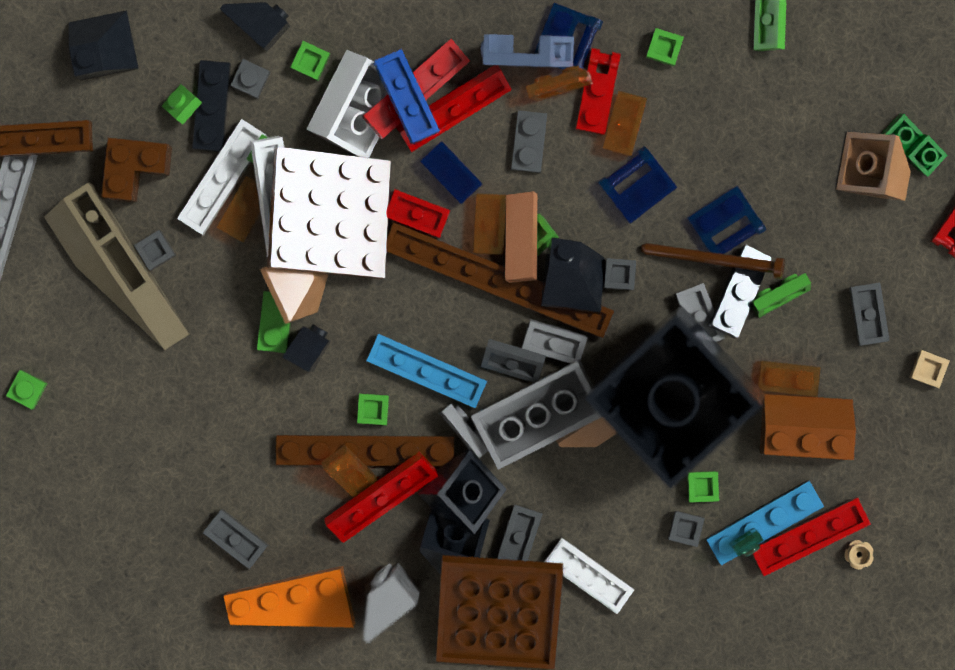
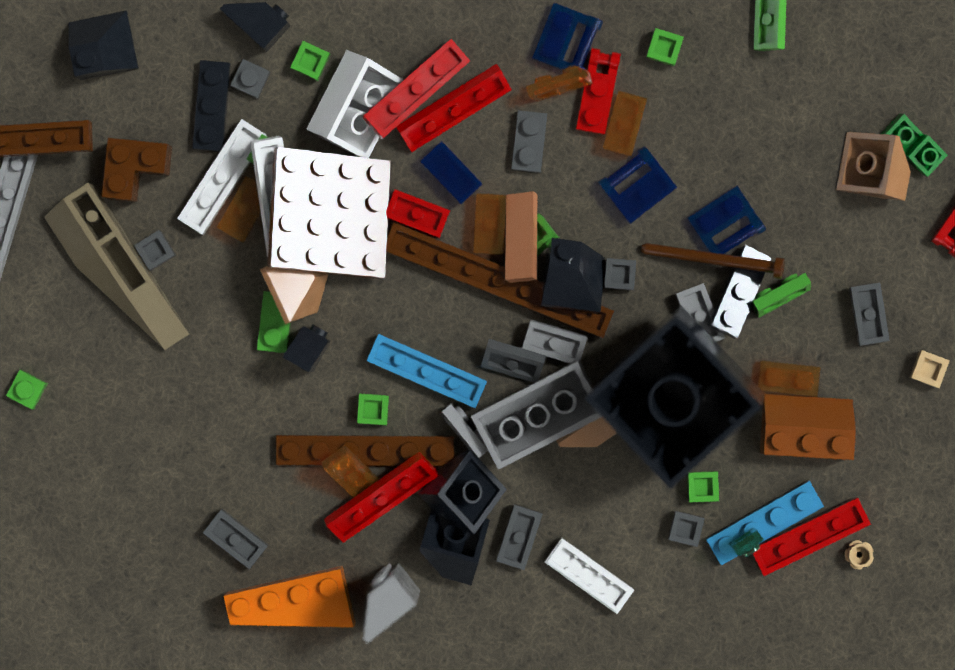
(181, 104): bright green plate -> none
(406, 96): blue plate -> none
(499, 612): reddish brown plate -> none
(553, 52): sand blue panel -> none

